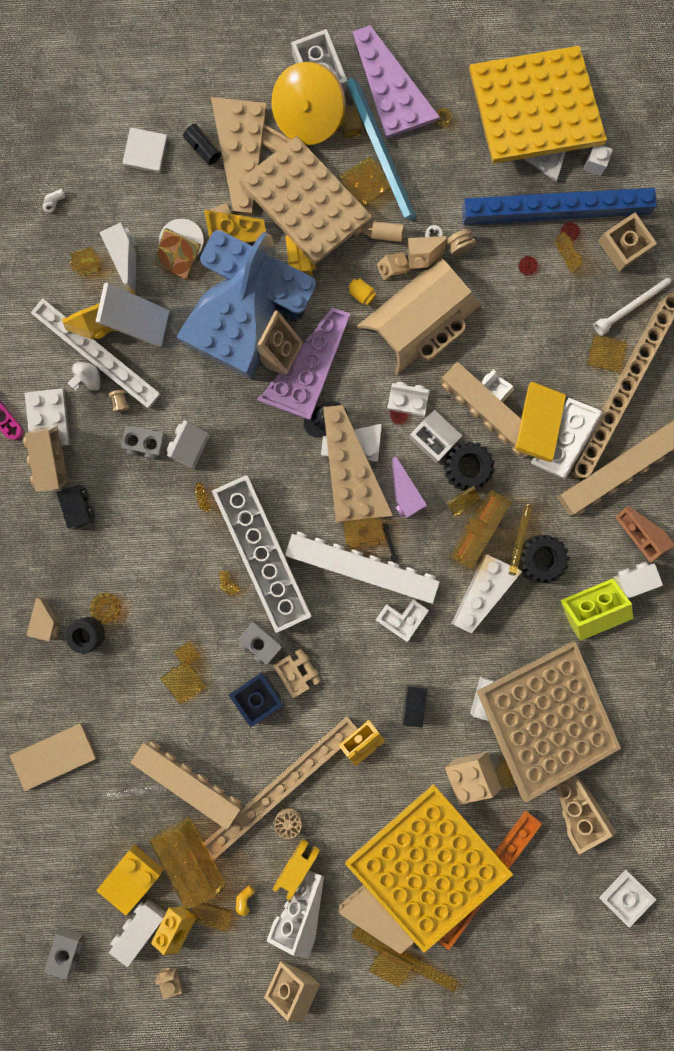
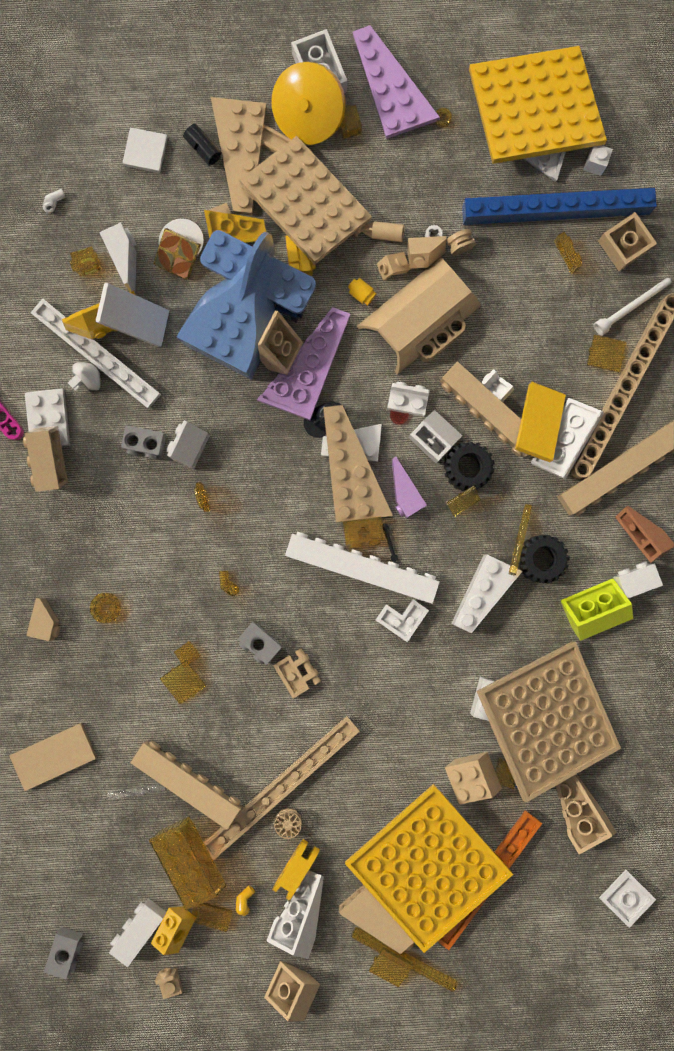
(75, 639): black tyre -> none
(76, 506): black brick -> none
(119, 401): tan bush -> none
(130, 880): yellow slope -> none
(256, 699): dark blue brick -> none
(261, 553): white brick -> none
(361, 743): yellow brick -> none
(365, 181): clear yellow plate -> none
(381, 149): medium azure tile -> none
(414, 705): black brick -> none
(479, 529): clear yellow brick -> none
(527, 265): clear red piece -> none
(571, 230): clear red piece -> none

